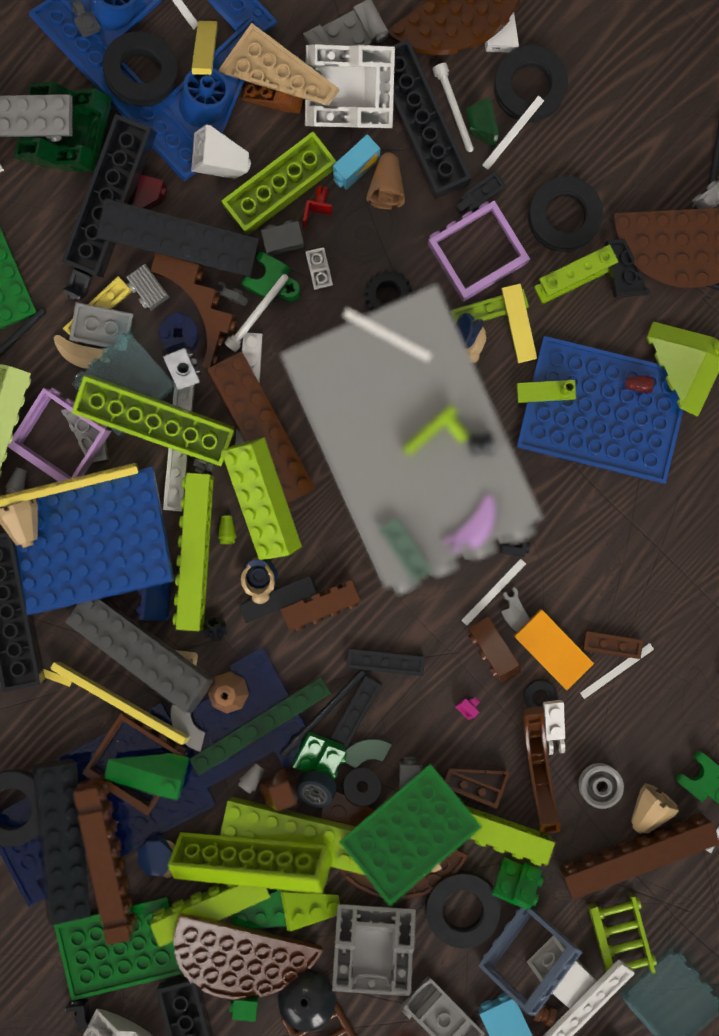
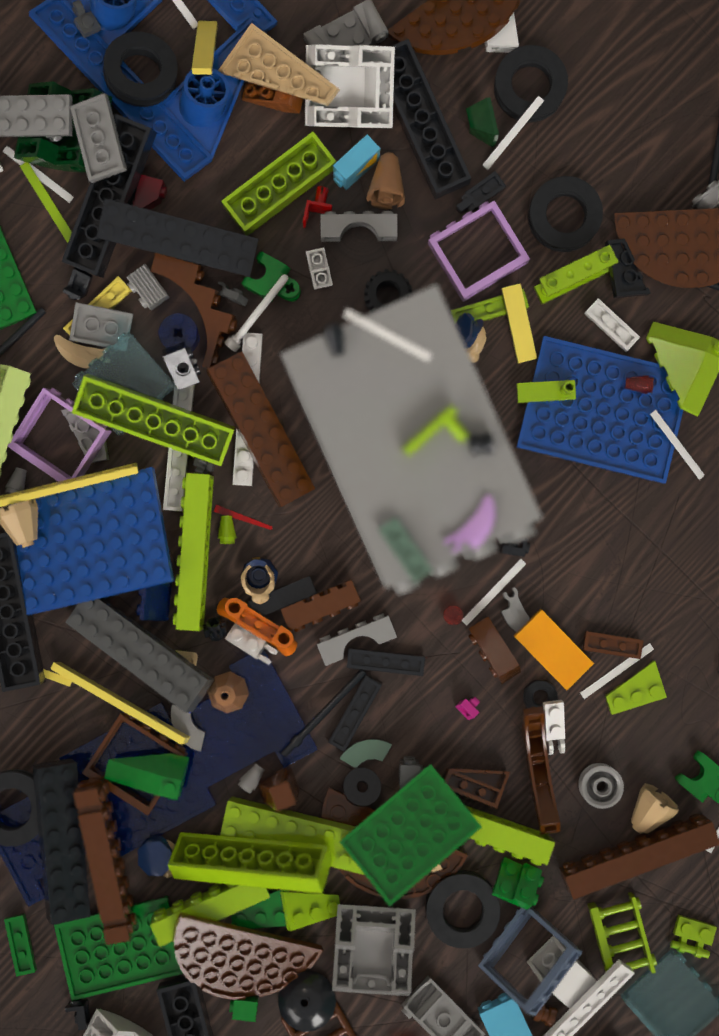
(20, 944): none -> green plate
(42, 177): none -> white sticker
(46, 200): none -> lime sticker
(98, 138): none -> light grey plate
(218, 155): white slope -> none
(221, 510): none -> red sticker
(249, 643): none -> white hinge
(258, 625): none -> orange plate
(260, 726): dark green plate -> none
(261, 499): lime brick -> none
(282, 238): dark grey brick -> none
(317, 789): black wheel -> none
(320, 755): green plate -> none
(333, 648): none -> light grey arch
(335, 225): none -> light grey arch
(335, 339): none -> black cone
(441, 72): white piece -> none
(450, 615): none -> clear red wheel
(612, 325): none -> white plate
(637, 691): none -> lime wing
(676, 443): none -> white sticker
(694, 930): none -> lime plate

